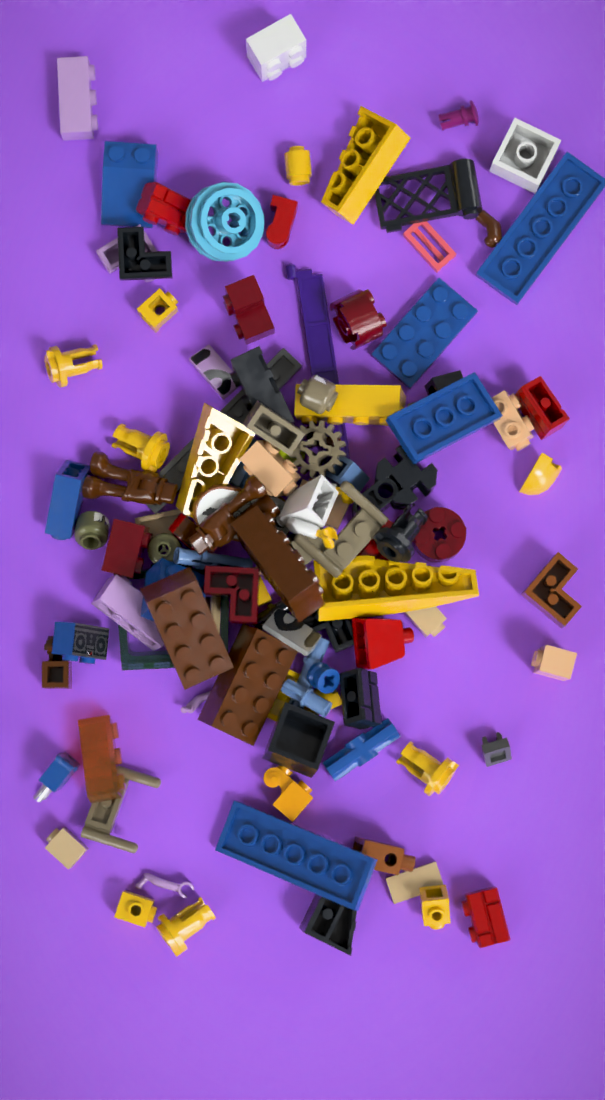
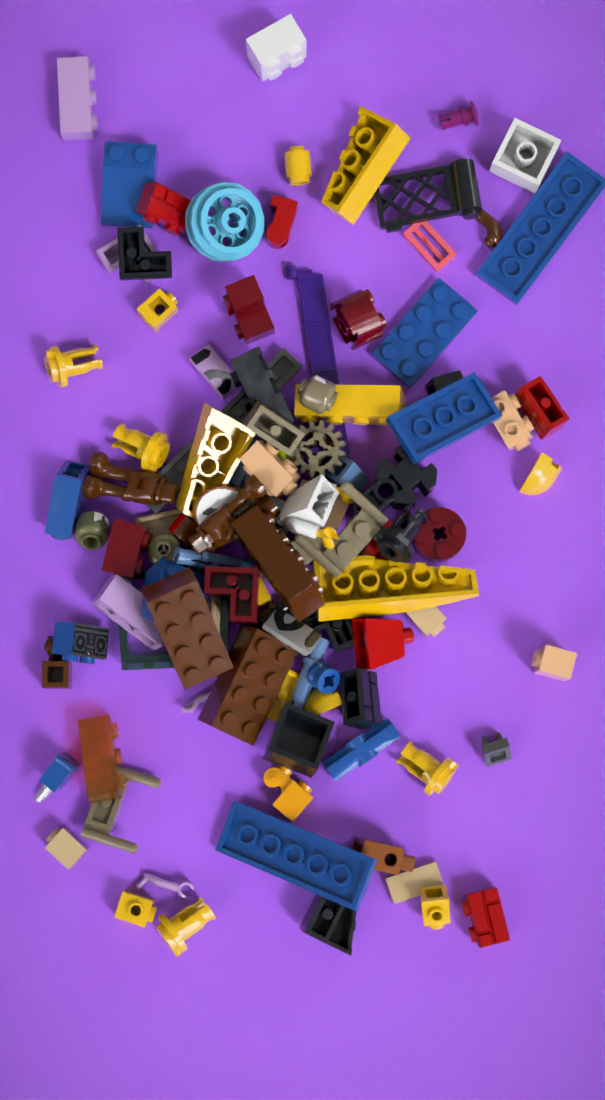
(306, 697): medium blue axle -> none
(547, 594): dark orange brick -> none

